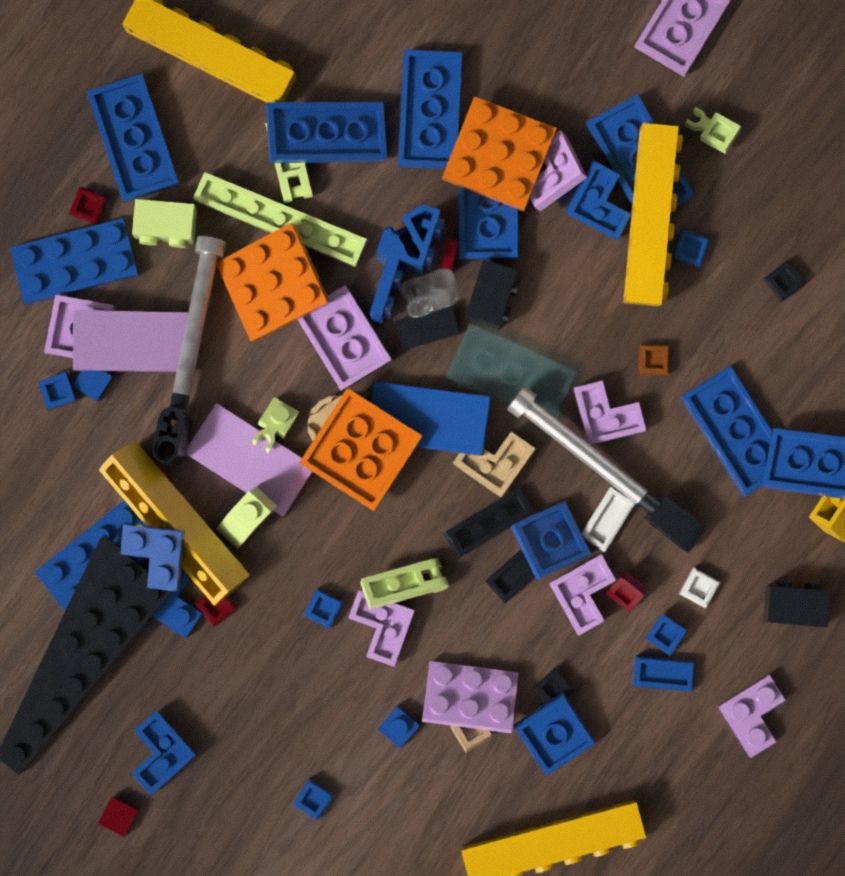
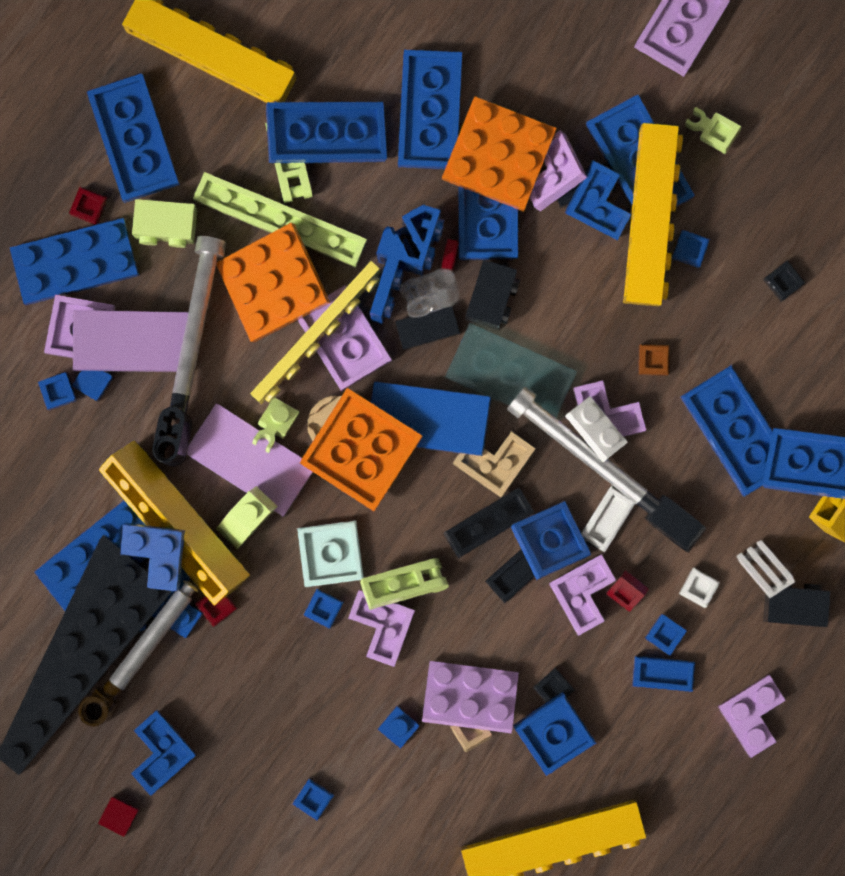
(135, 659): none -> flat silver piece
(308, 343): none -> light yellow plate
(330, 553): none -> light aqua tile
(596, 429): none -> white plate
(753, 554): none -> white tile

